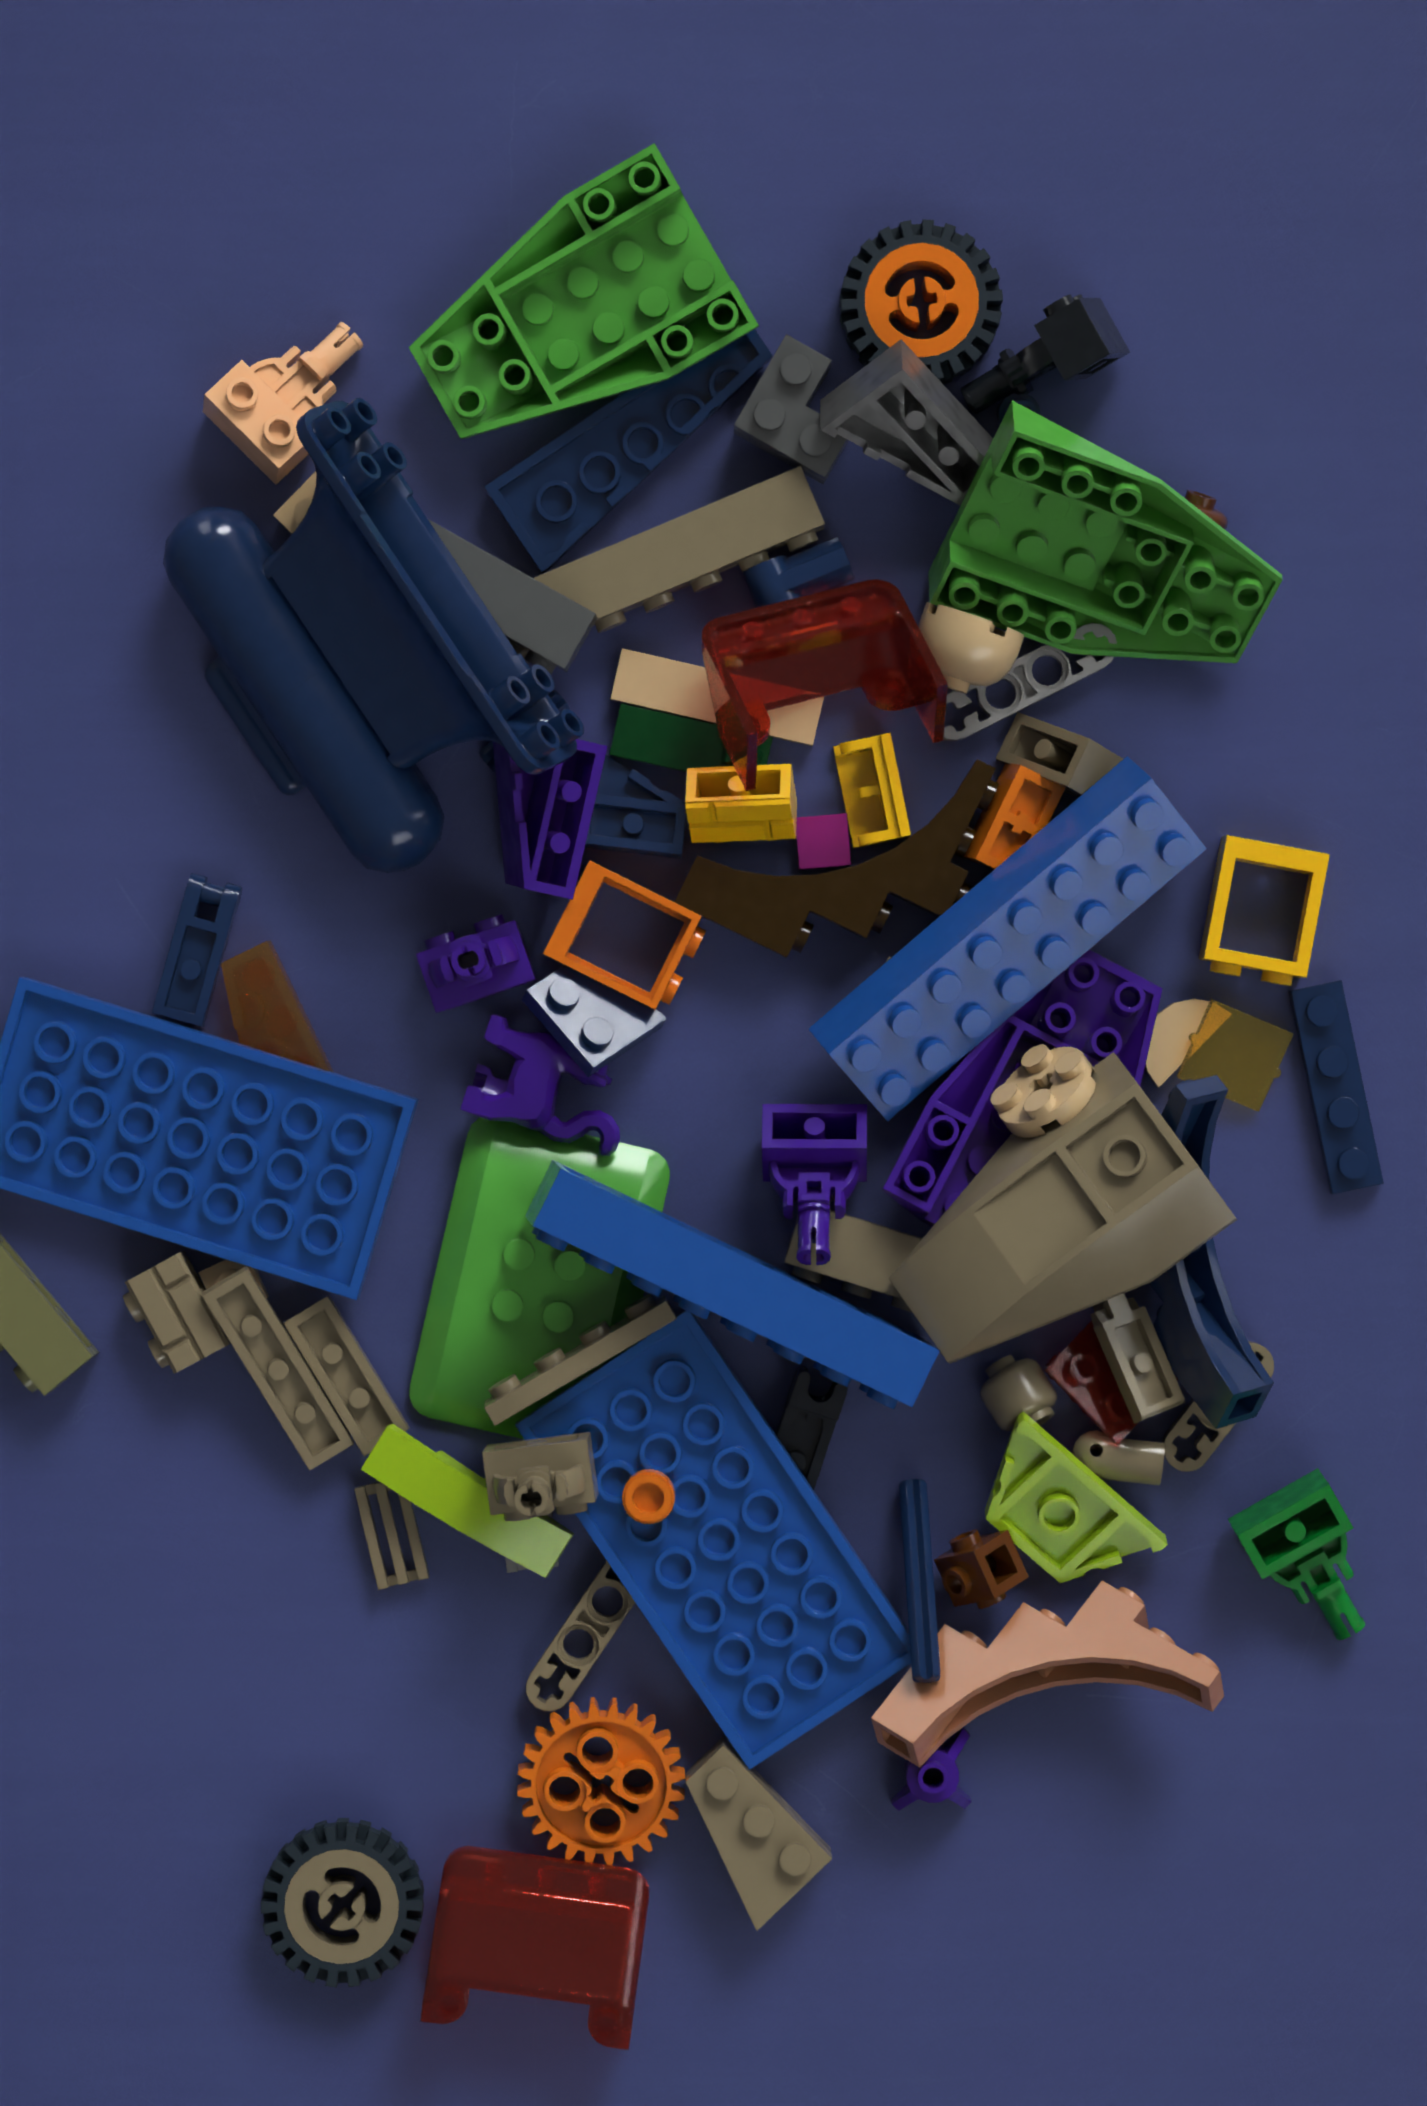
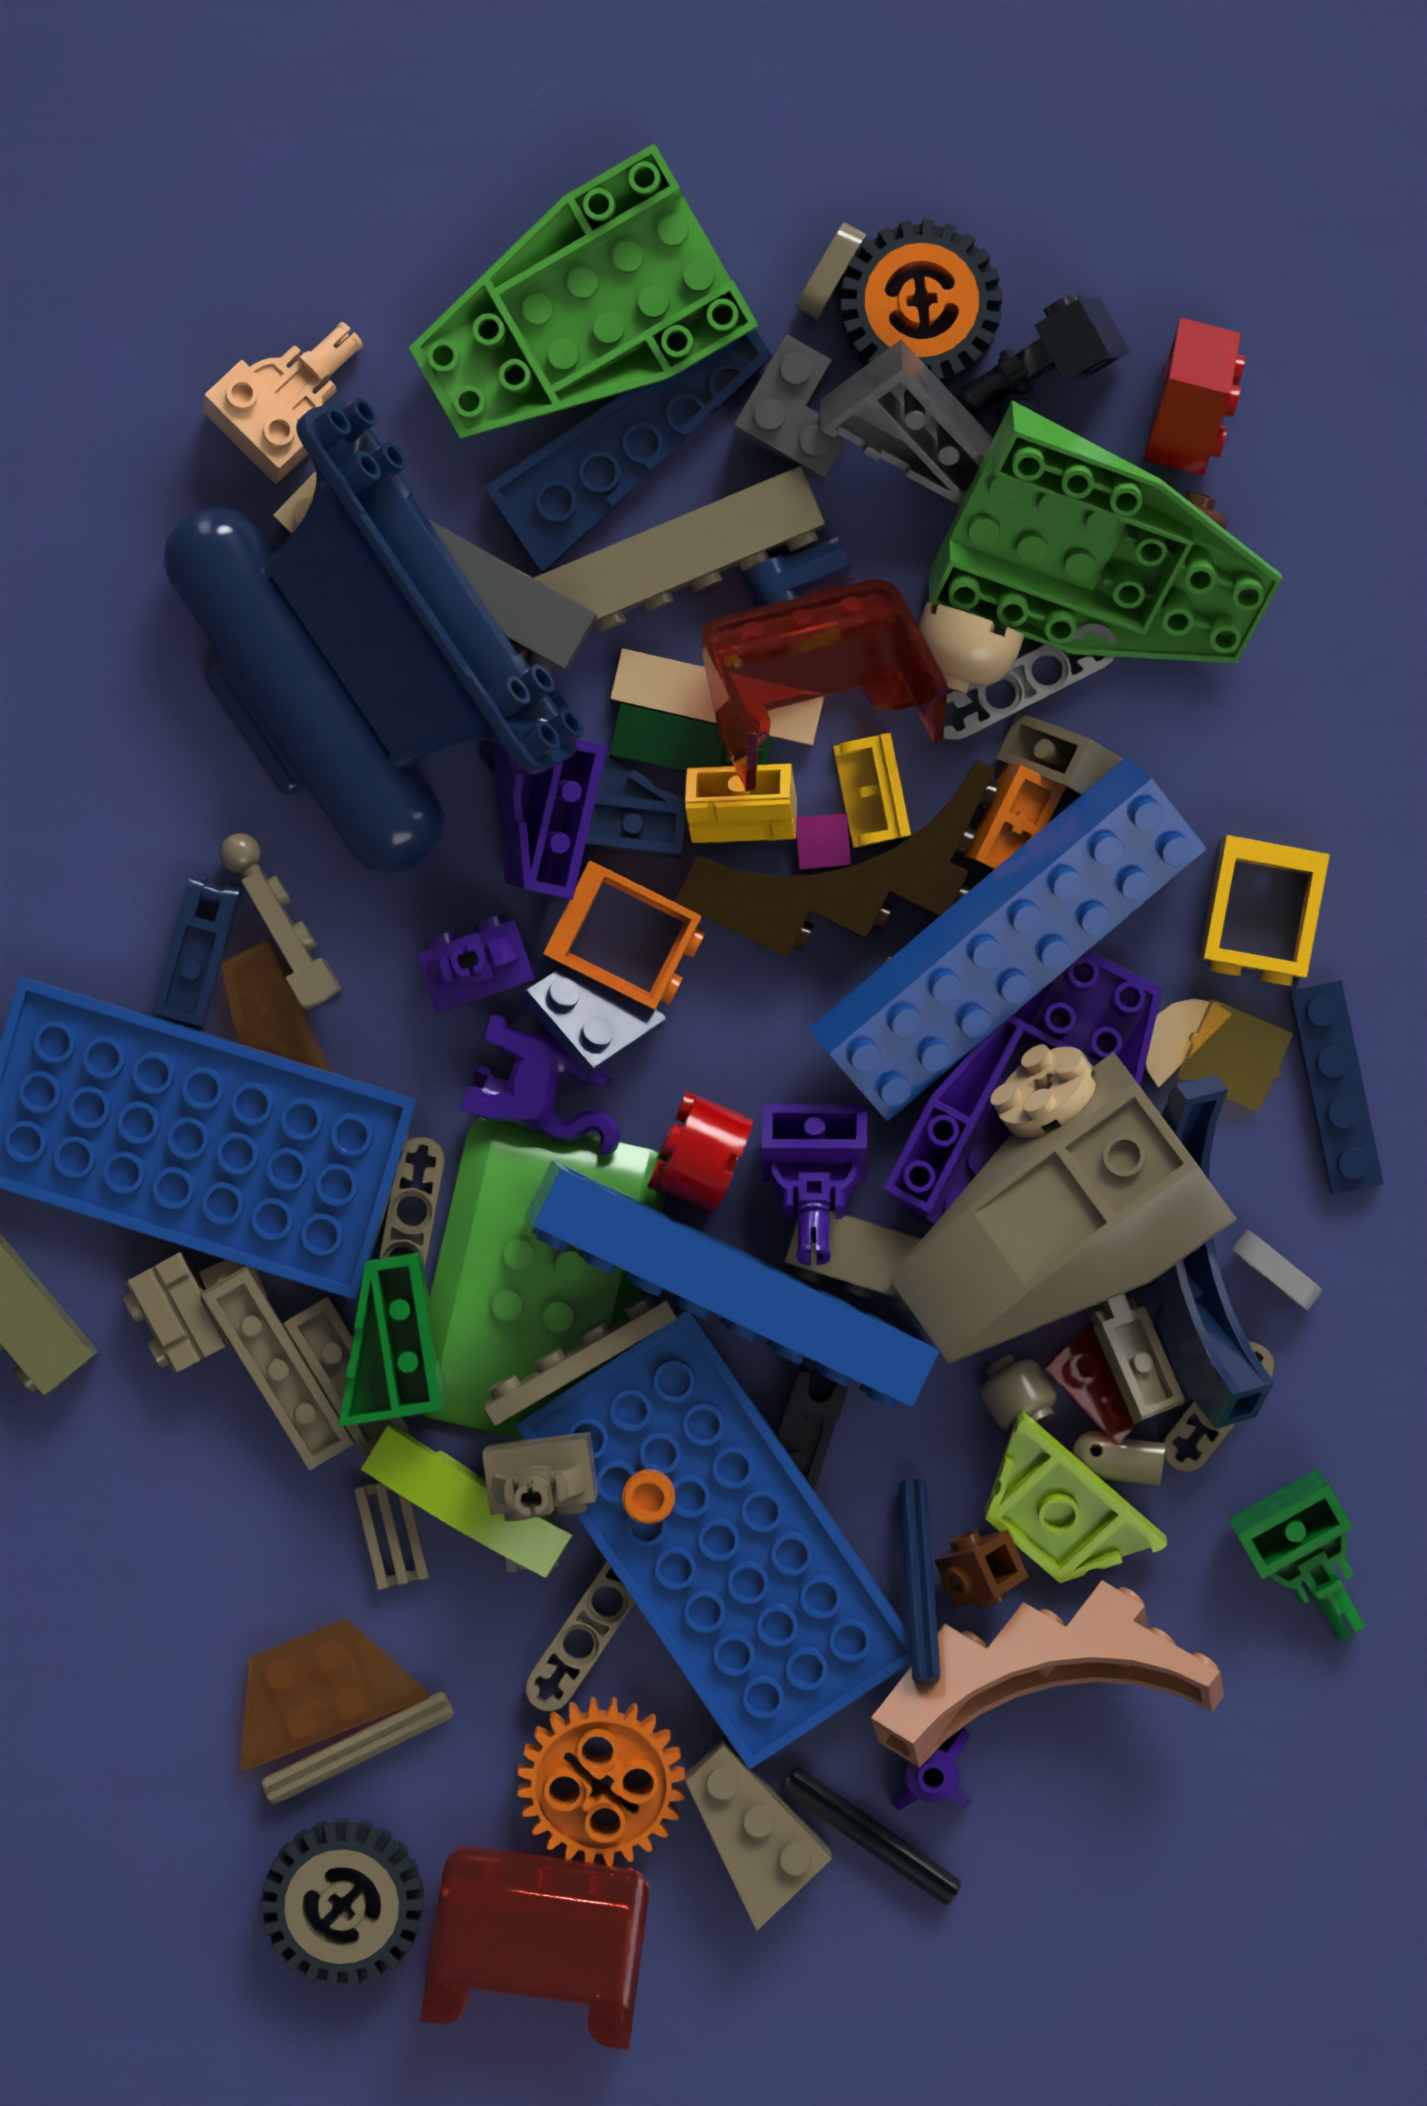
(312, 979): none -> dark tan plate
(318, 1690): none -> clear orange wing
(357, 1748): none -> dark tan axle
(394, 1345): none -> green wedge
(417, 1237): none -> dark tan beam
(700, 1153): none -> red brick
(830, 271): none -> dark tan beam
(871, 1835): none -> black axle
(1195, 396): none -> red brick
(1277, 1270): none -> light grey beam

